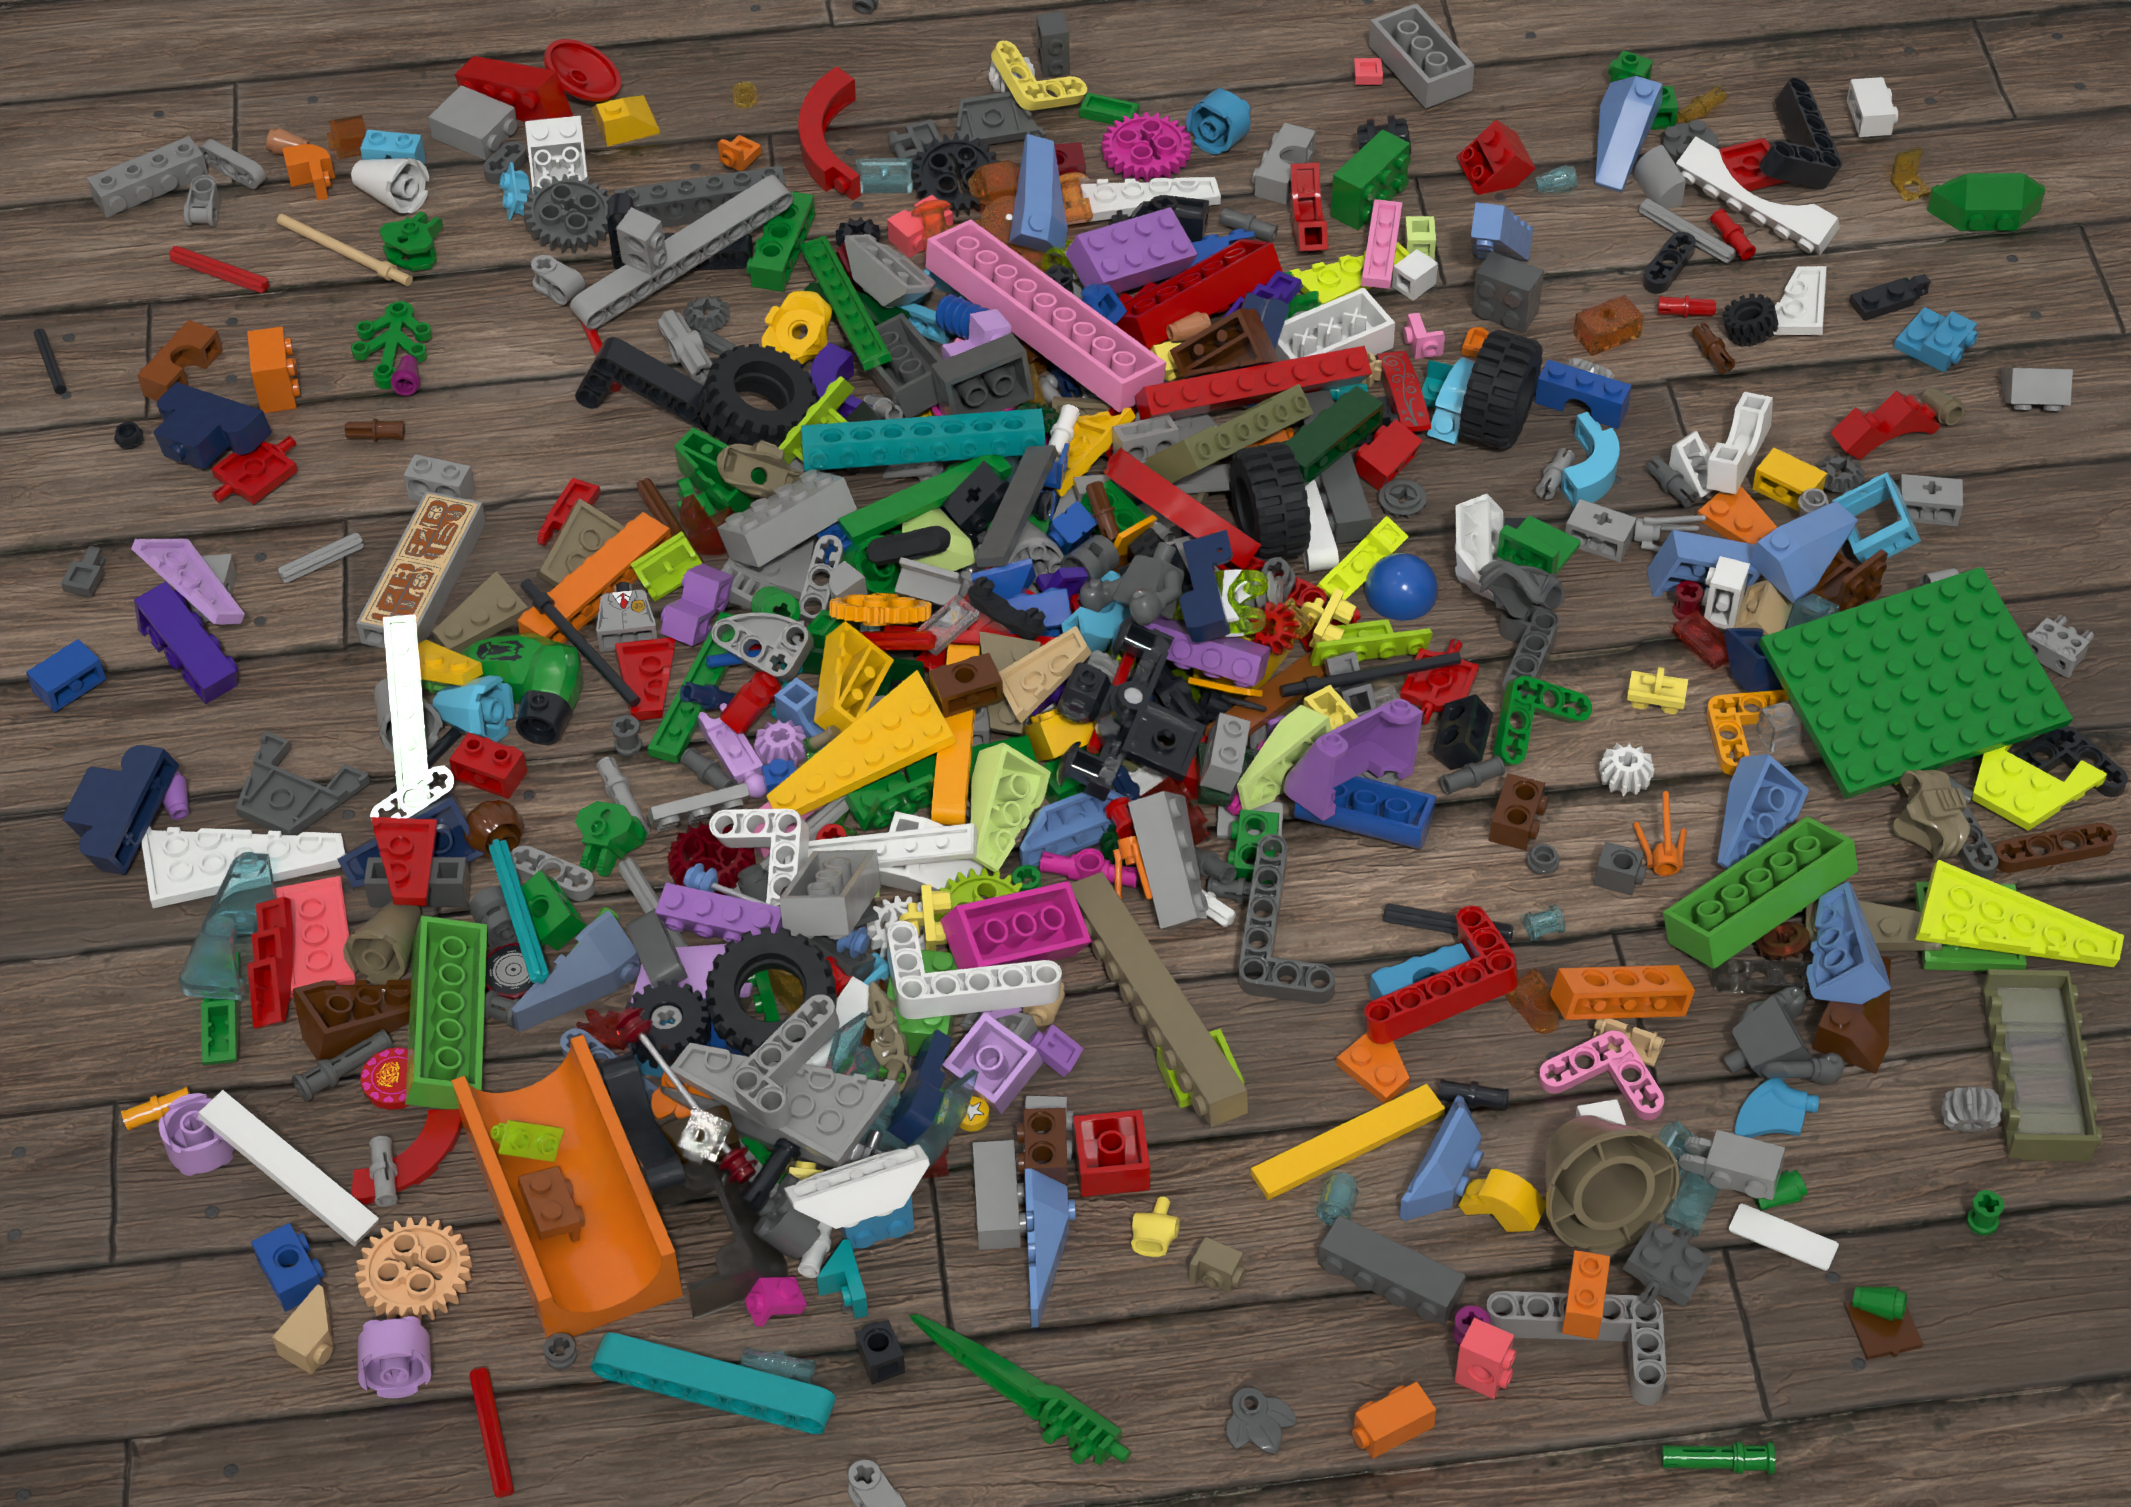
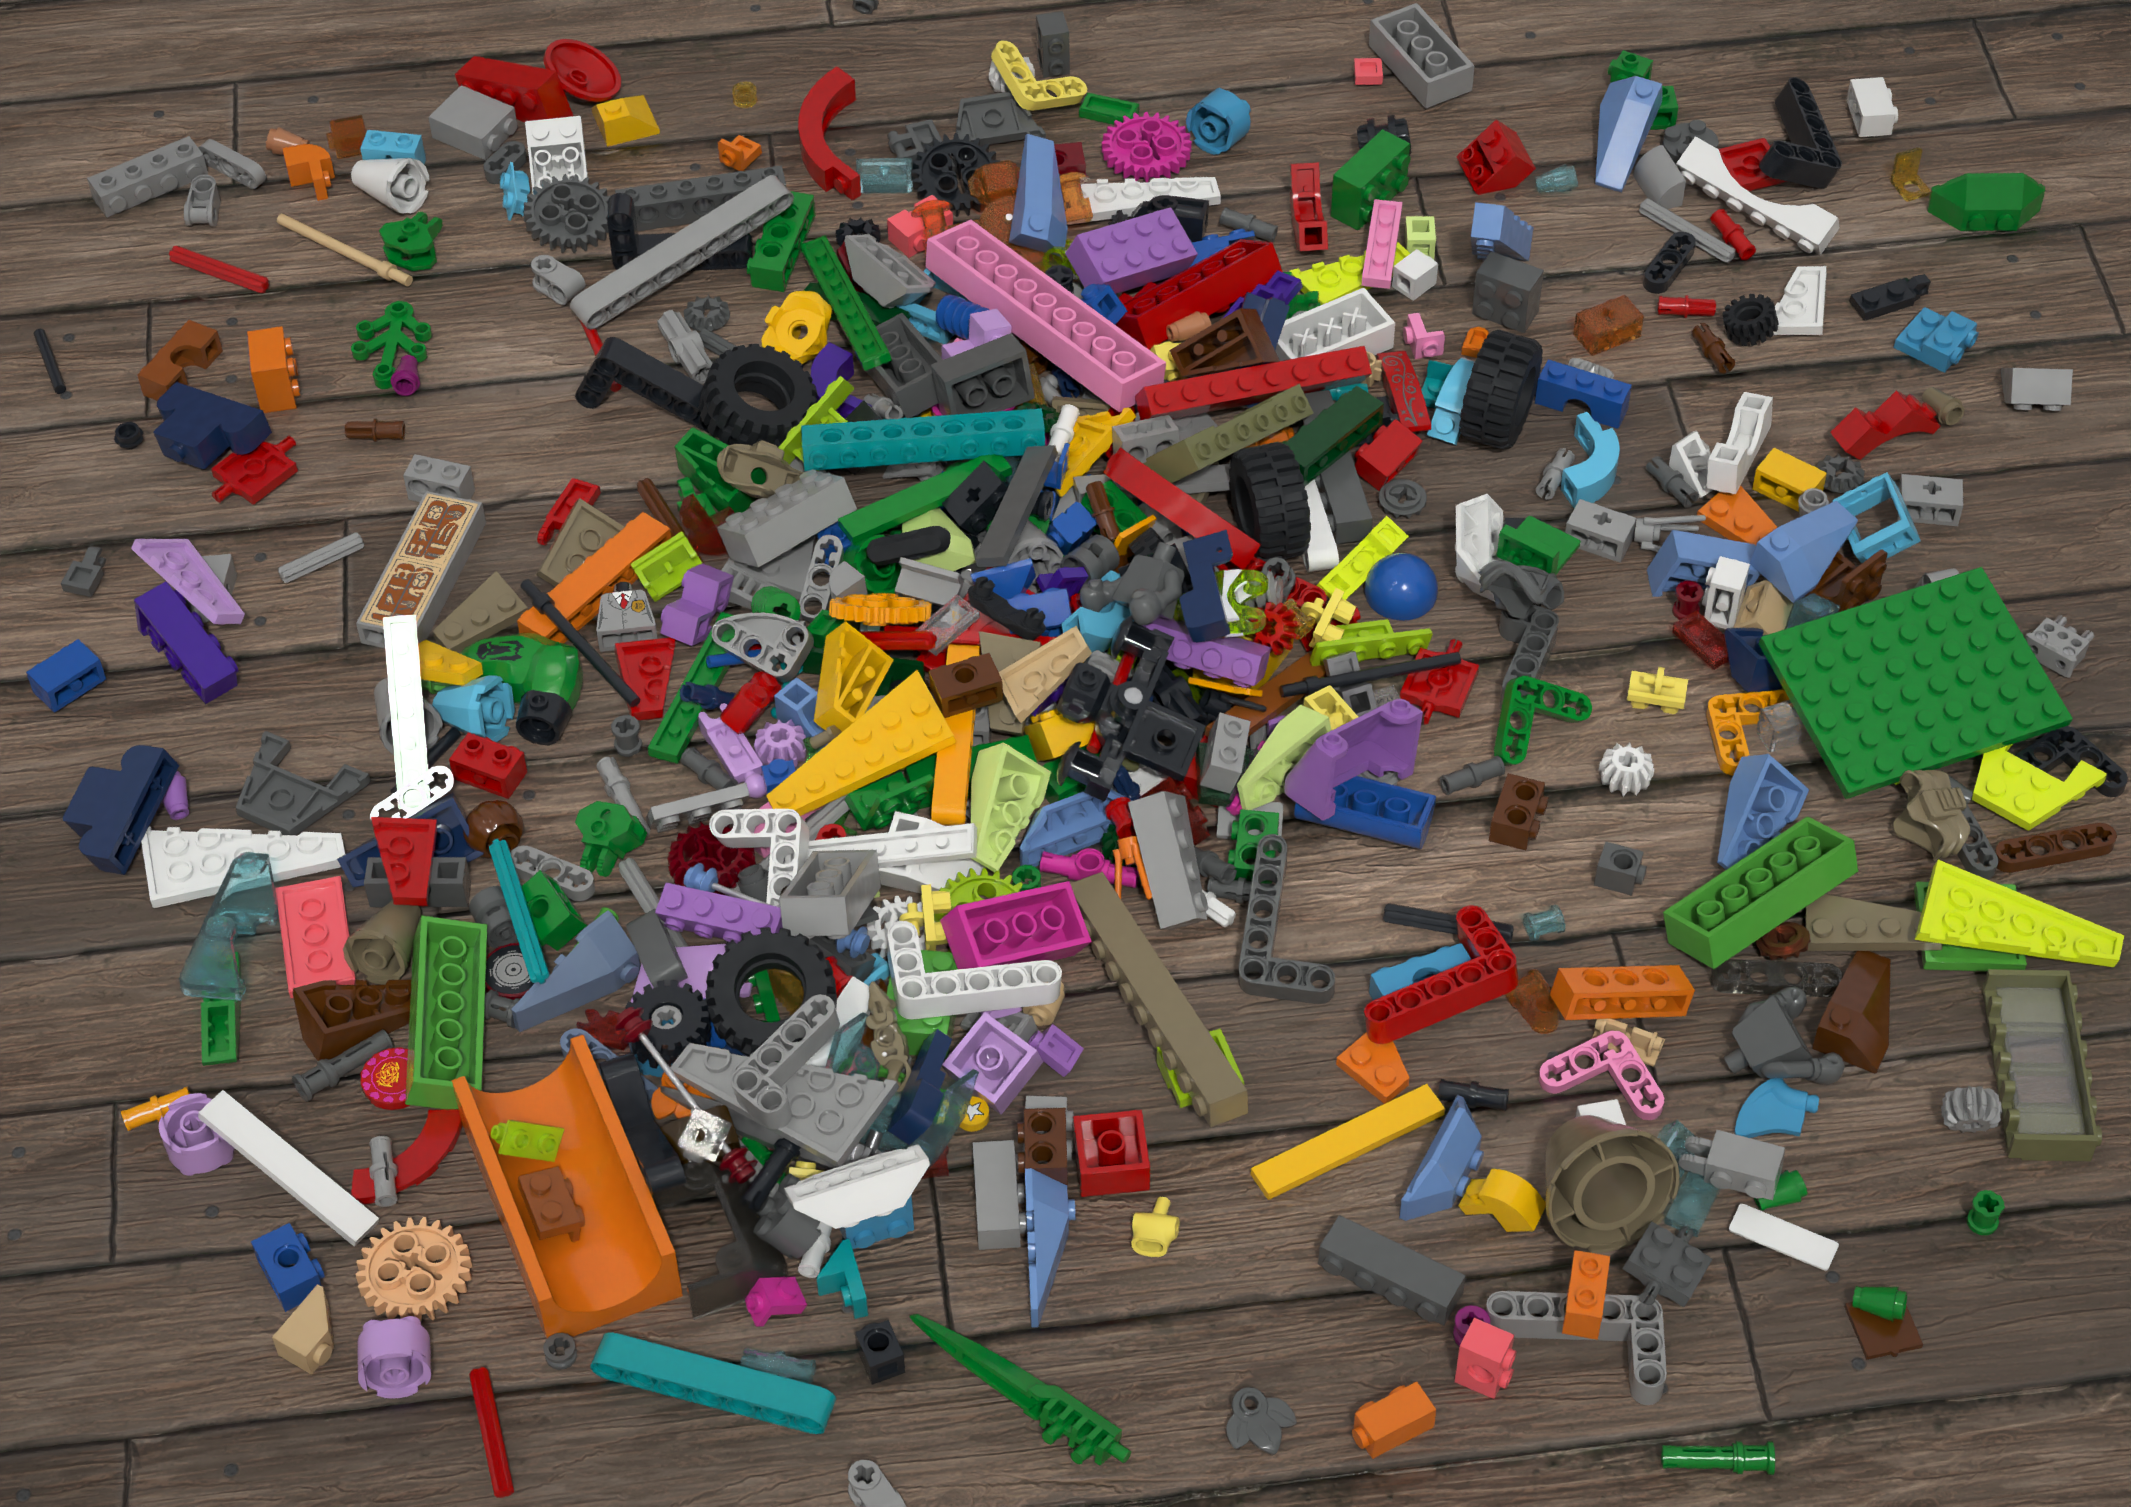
(273, 963): red slope -> none
(641, 241): light grey brick -> none
(1217, 1266): dark tan brick -> none
(1288, 147): light grey arch -> none
(1337, 1198): clear light blue brick -> none
(1463, 732): black brick -> none
(1541, 853): dark grey plate -> none
(1665, 858): orange plant -> none
(1702, 105): clear yellow pin -> none
(1845, 955): medium blue wedge -> none

